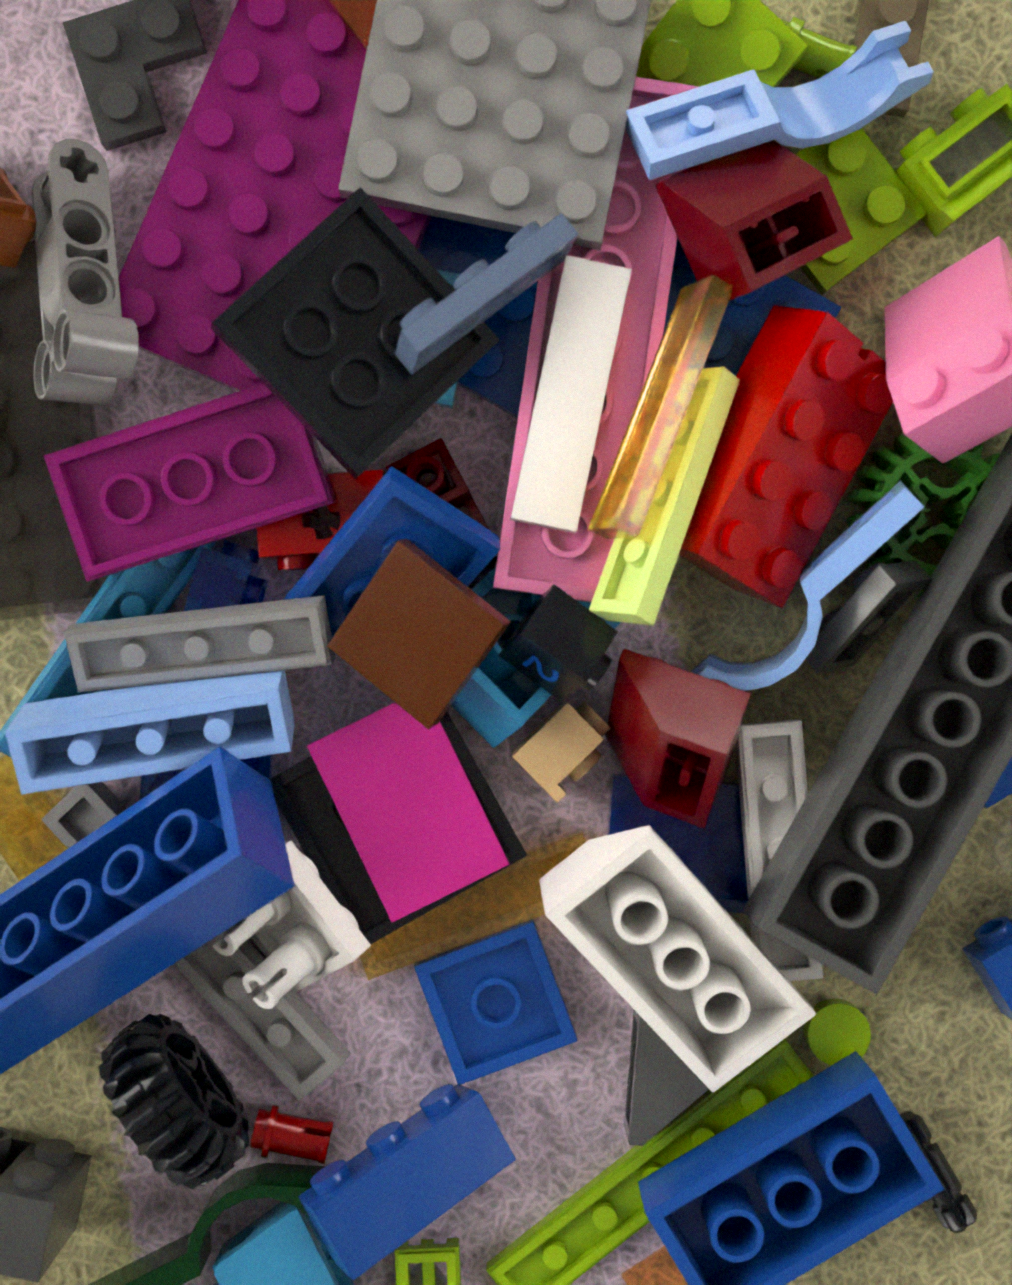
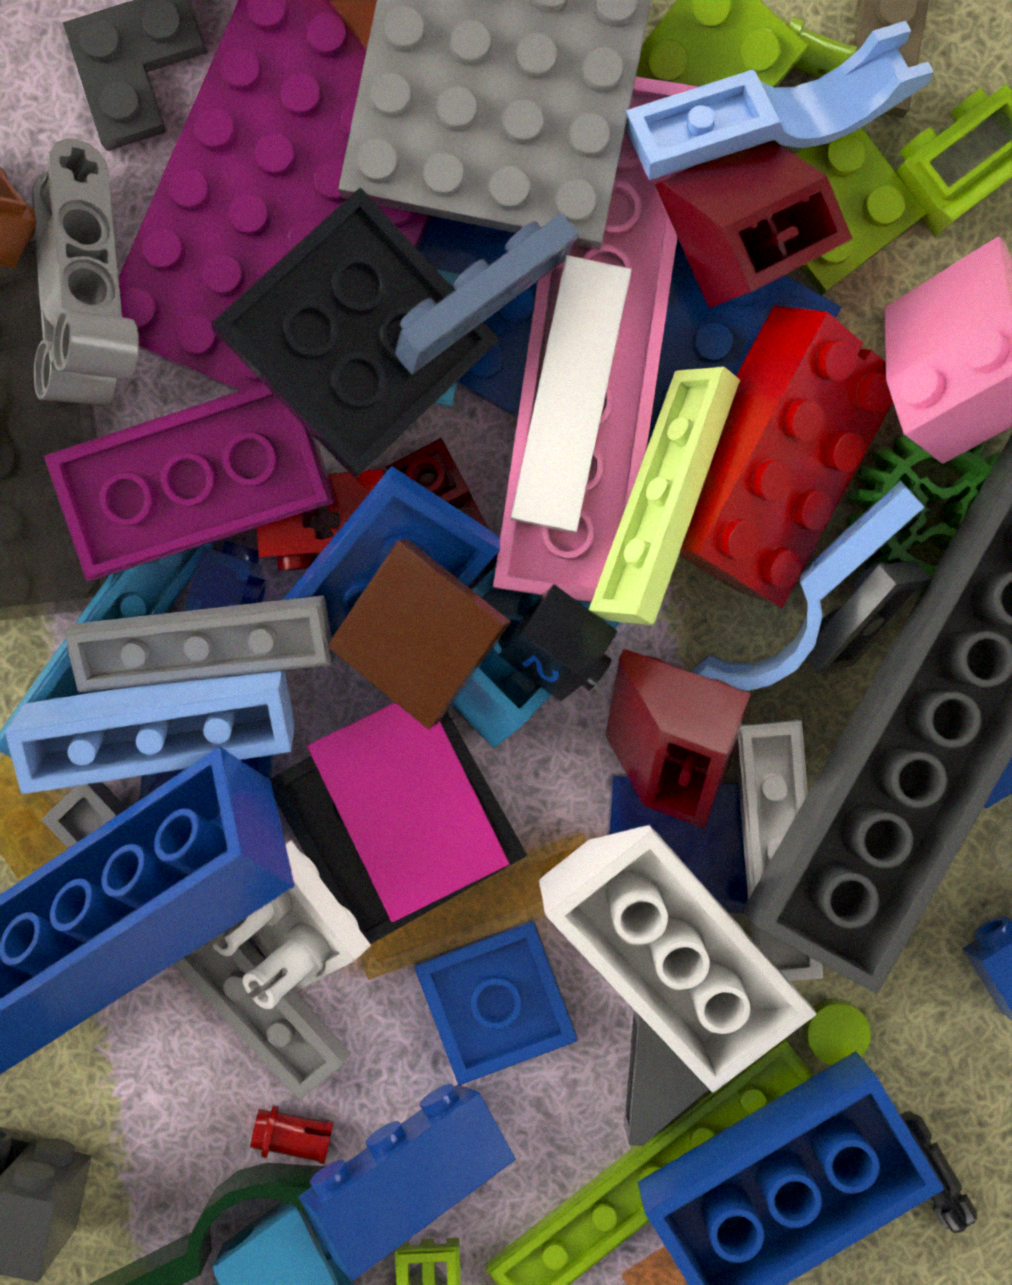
(174, 1101): black gear -> none
(562, 747): tan brick -> none
(660, 409): clear yellow tile -> none

